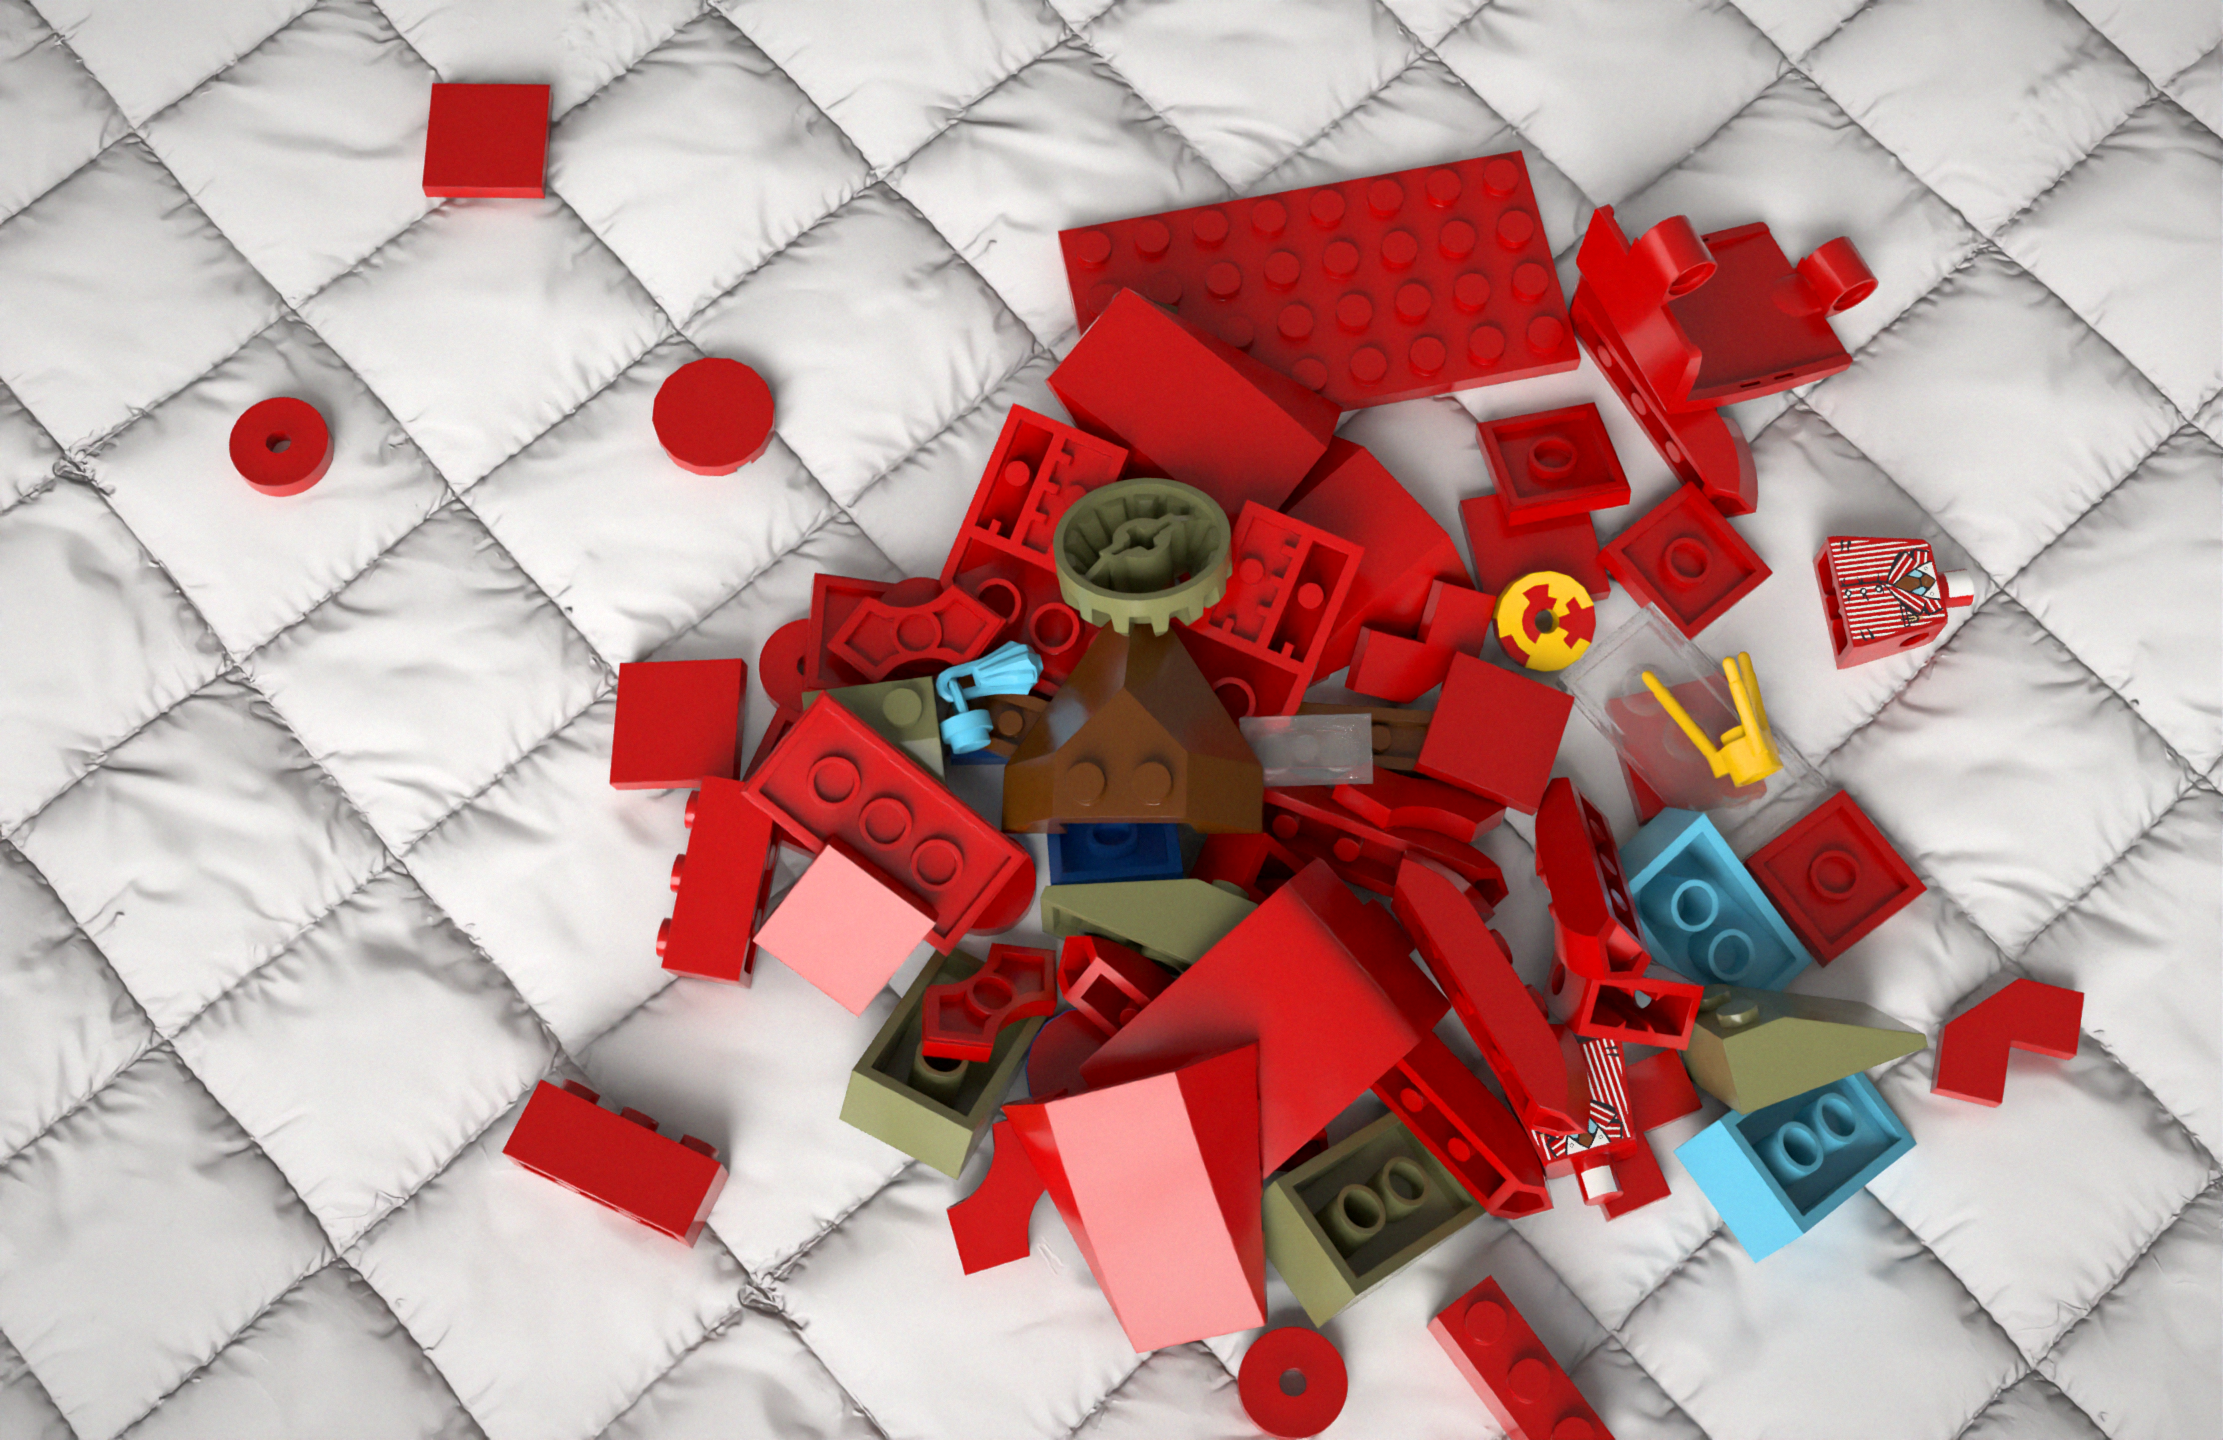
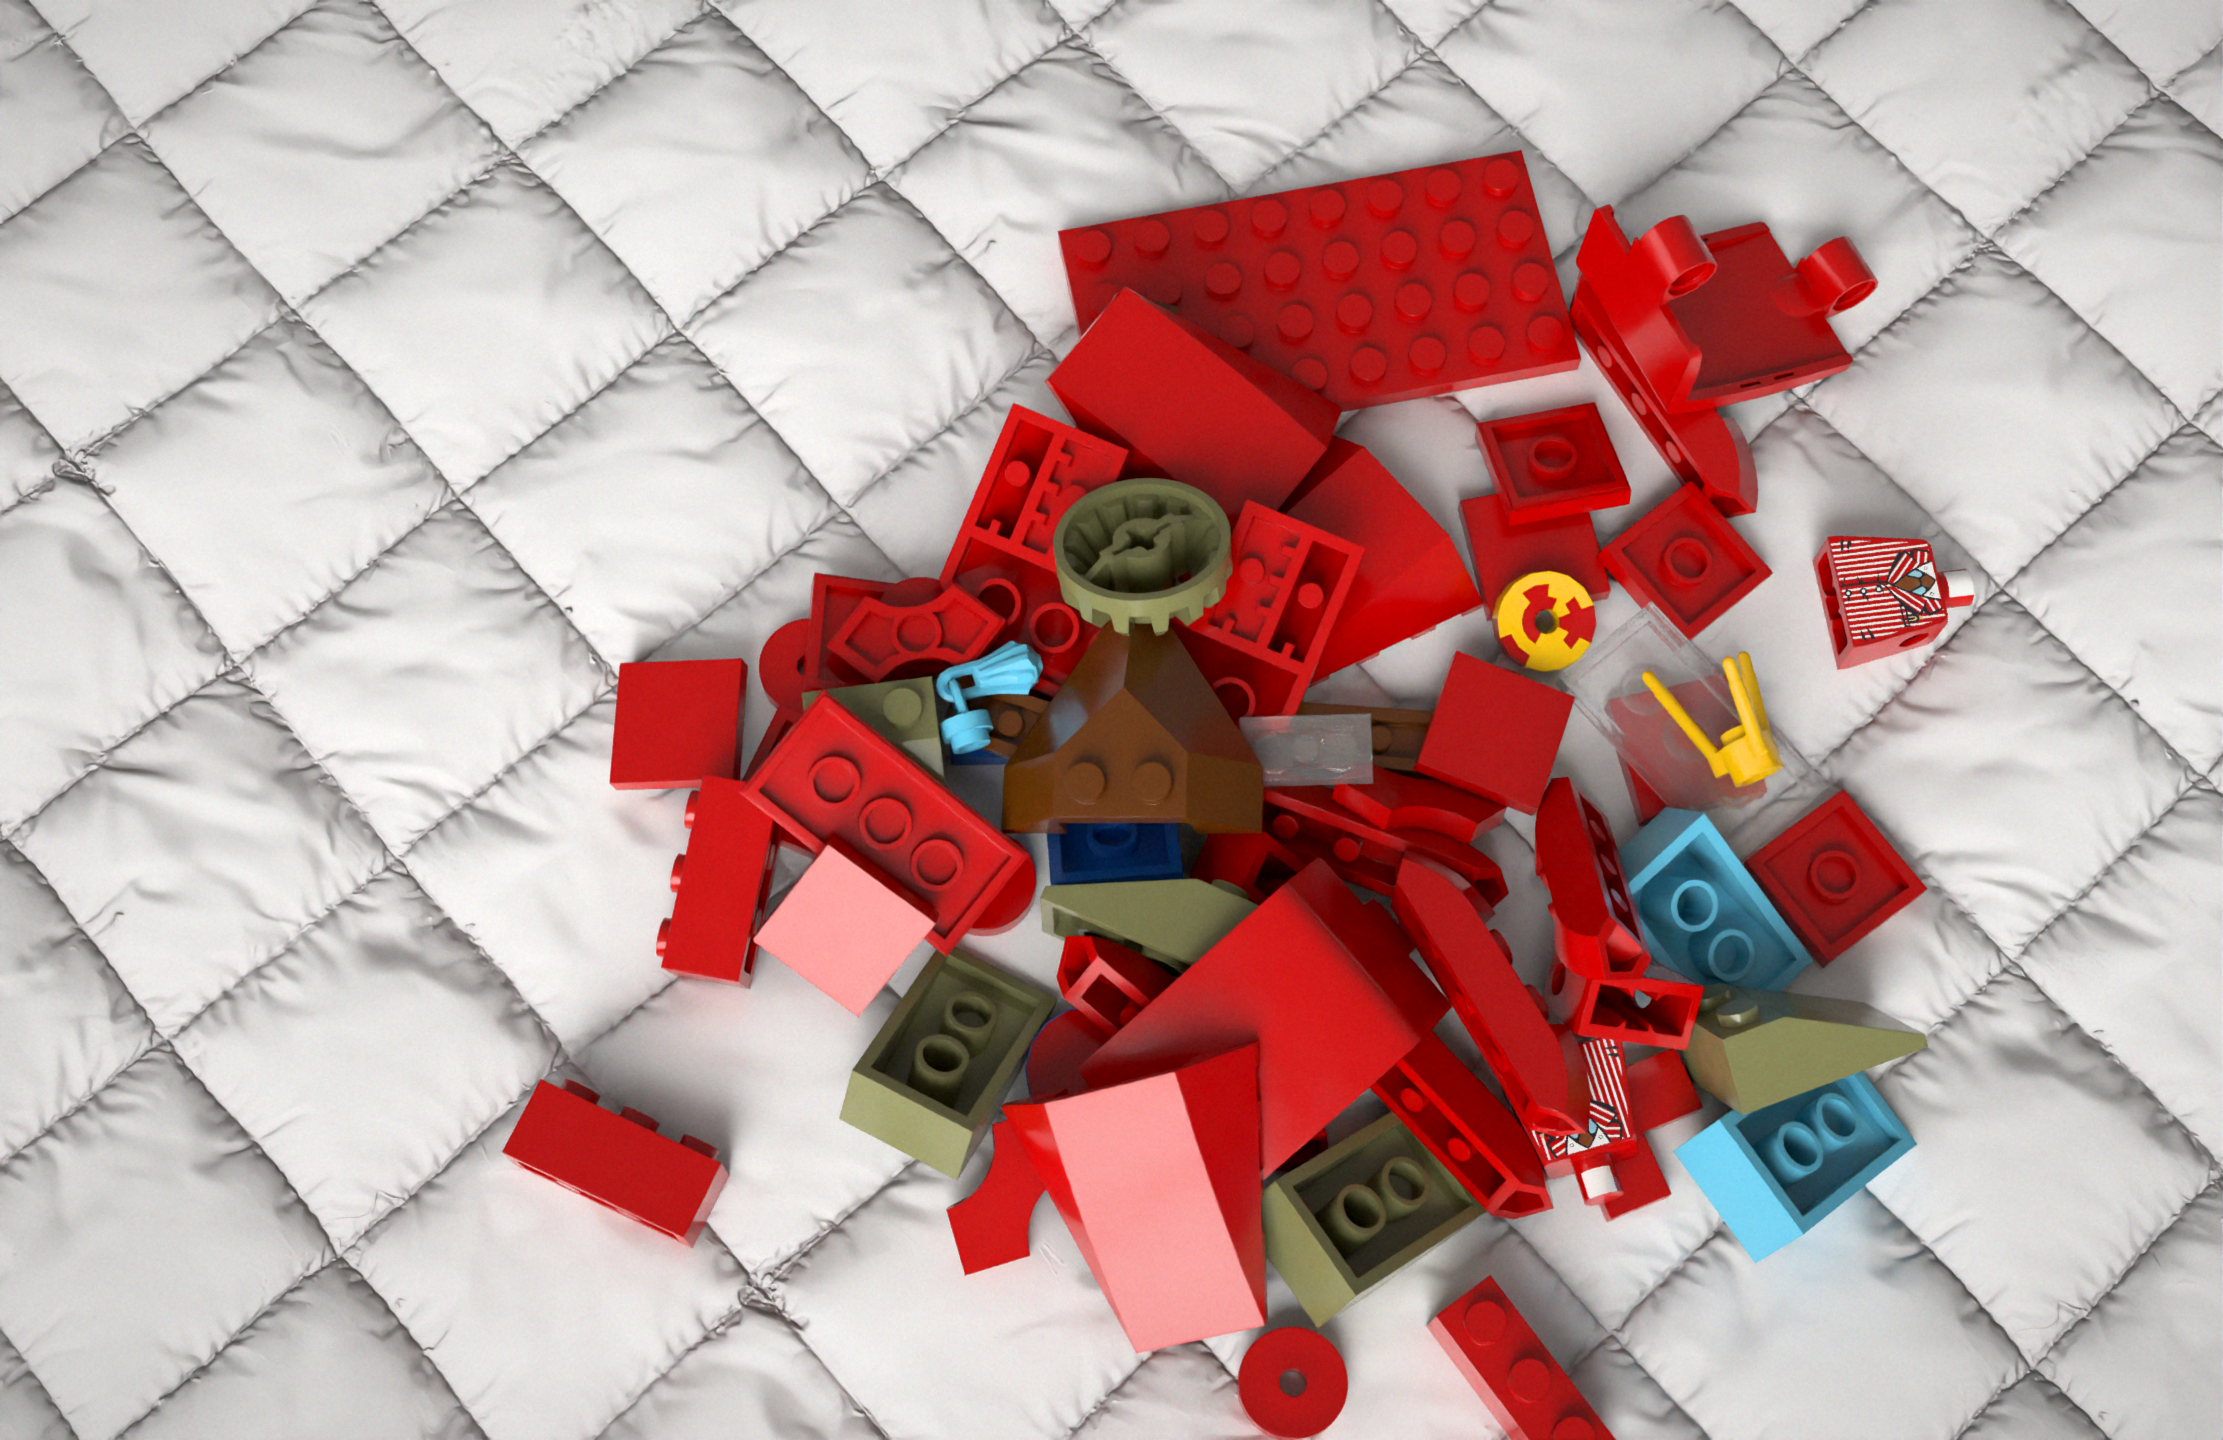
(277, 421): red piece -> none
(488, 140): red tile -> none
(714, 416): red tile -> none
(968, 1015): red tile -> none
(1408, 667): red tile -> none
(1977, 1044): red tile -> none

